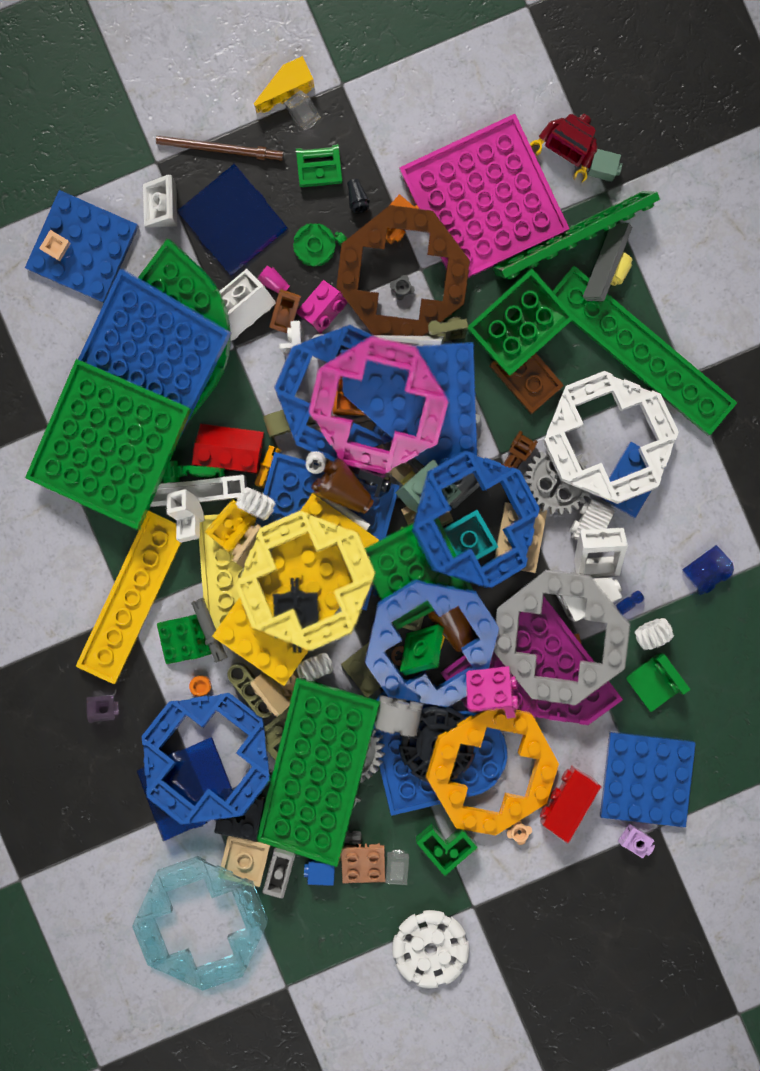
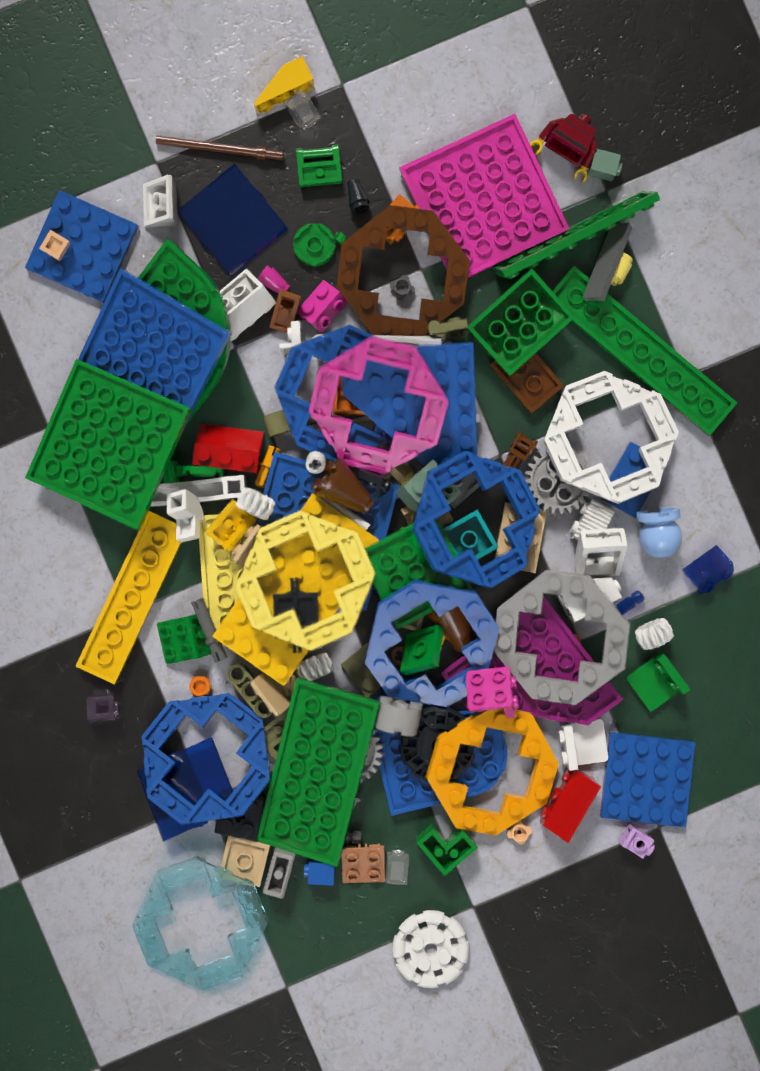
(583, 744): none -> white bracket
(660, 533): none -> light blue tile

